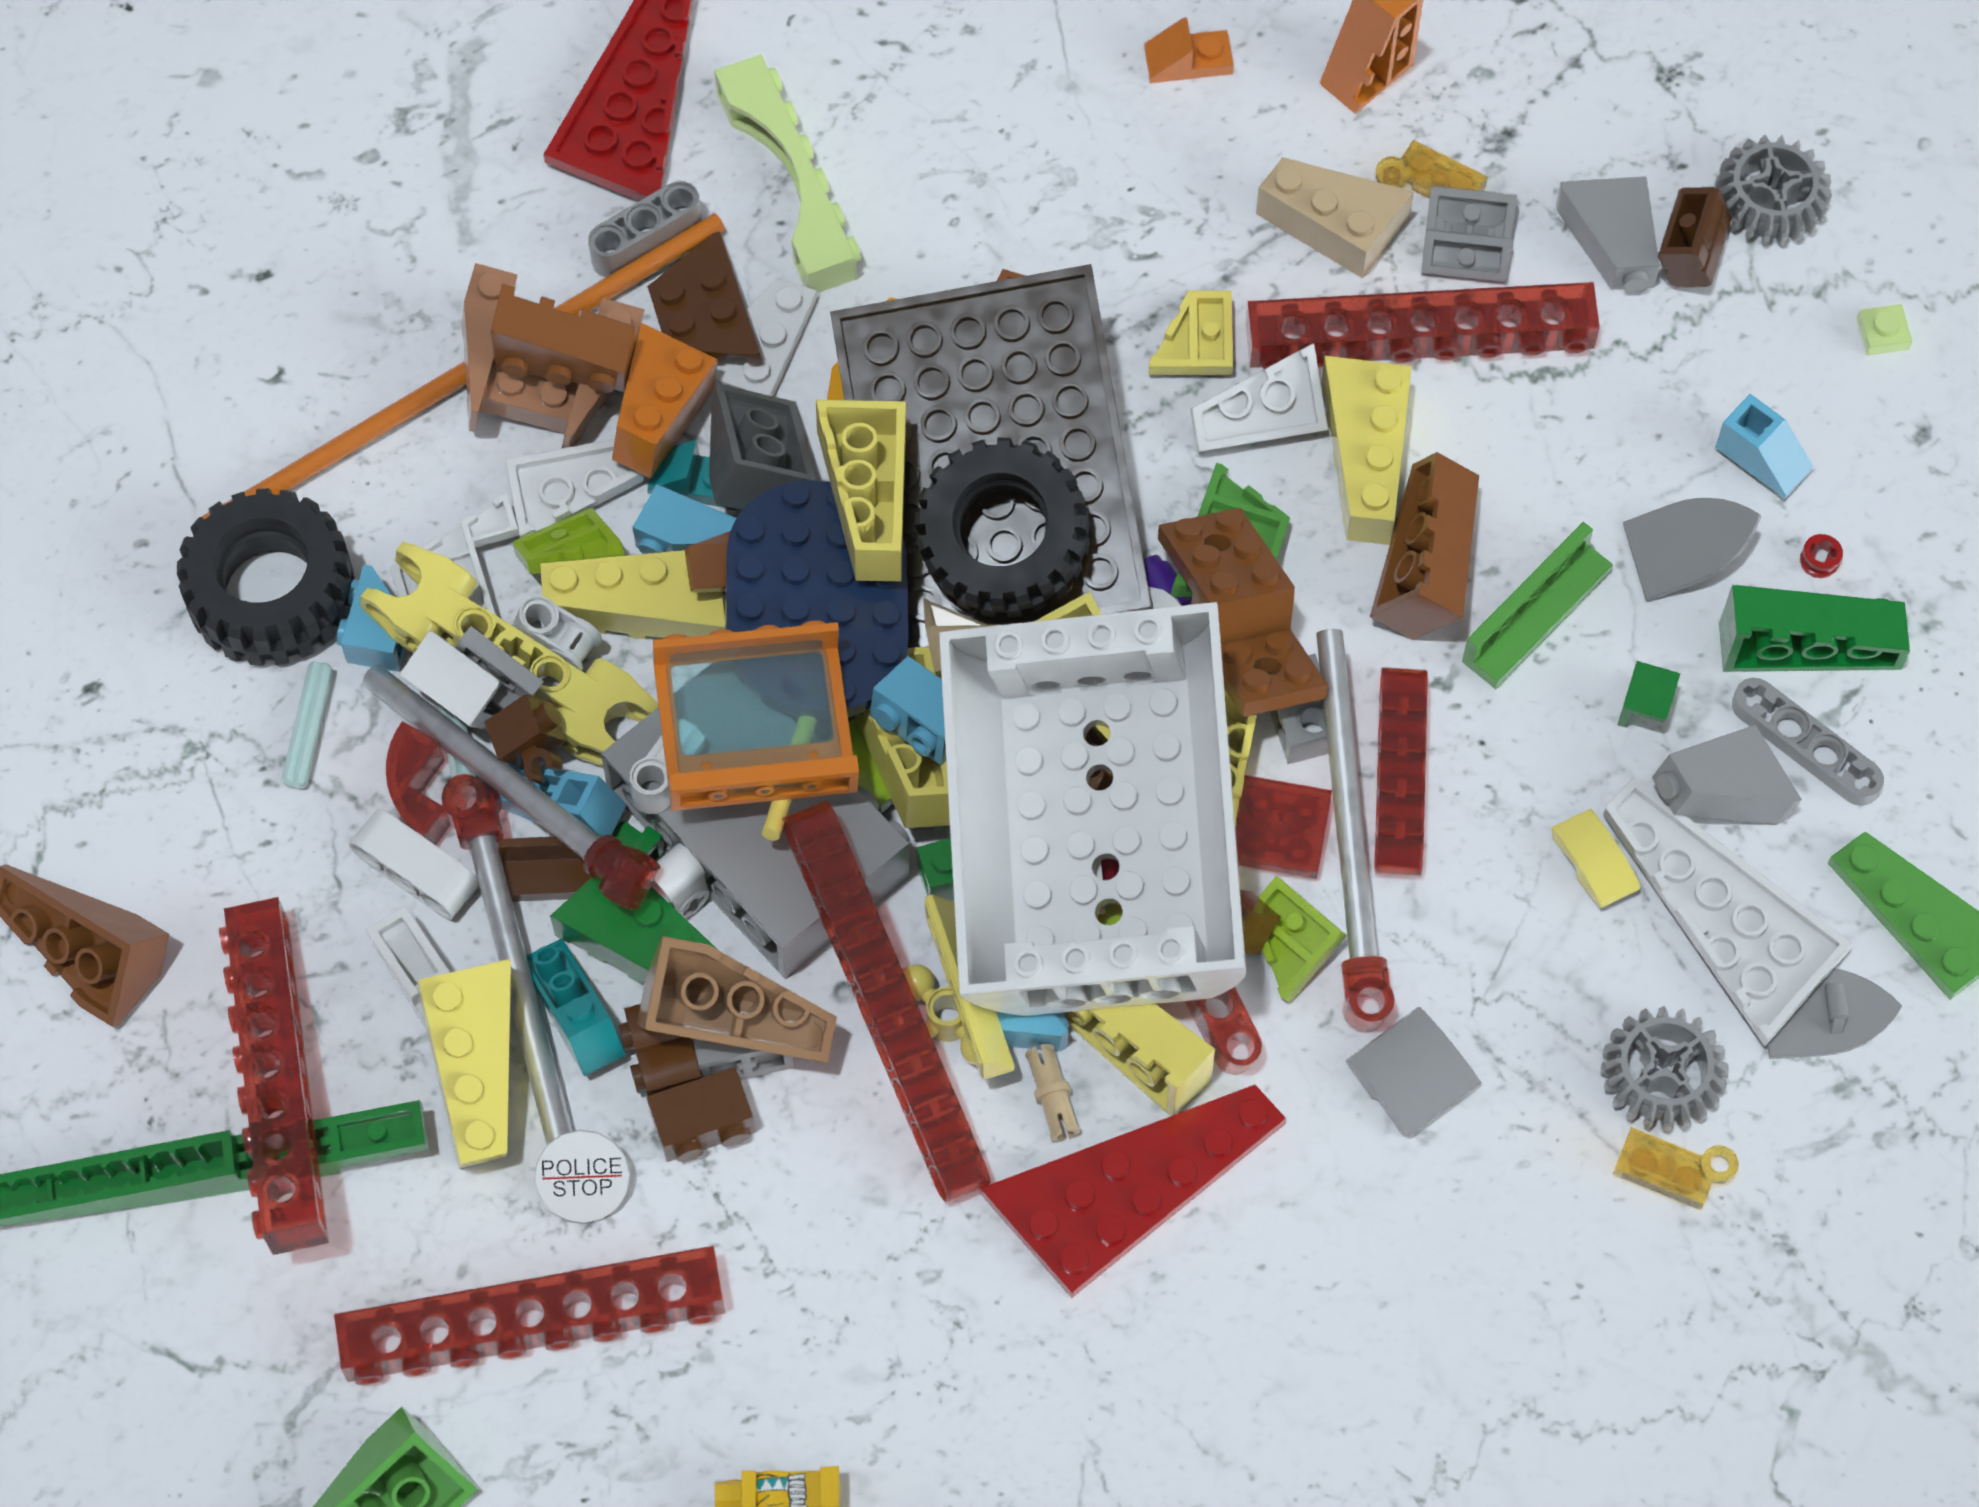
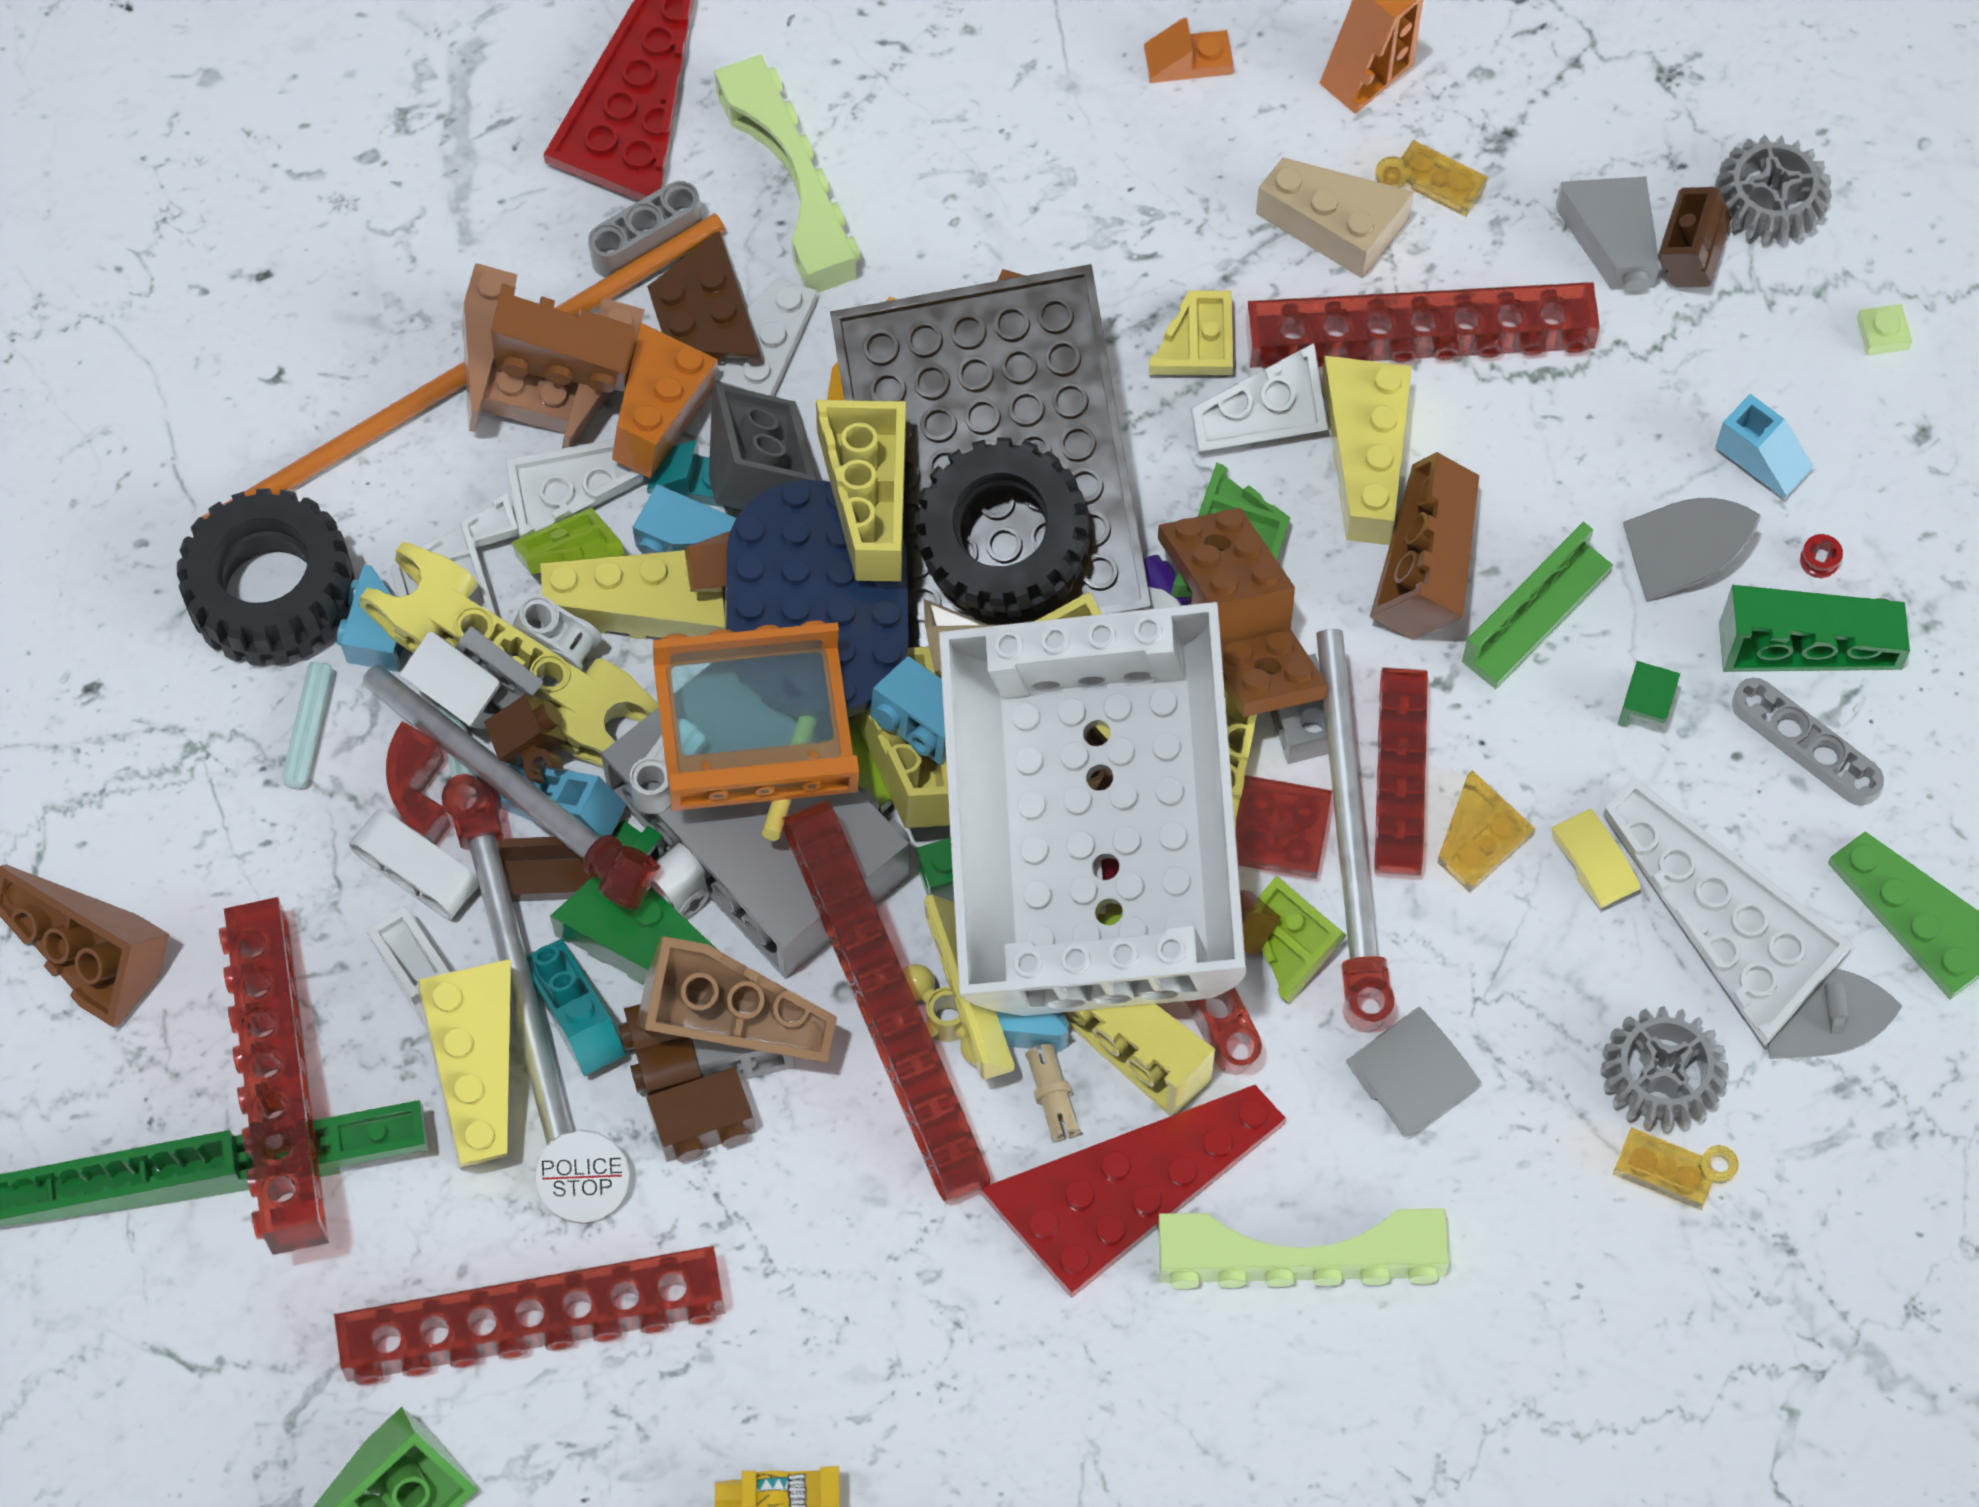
(1204, 1250): none -> yellowish green arch
(1469, 233): light grey slope -> none
(1481, 834): none -> clear yellow wing
(1728, 780): light grey slope -> none

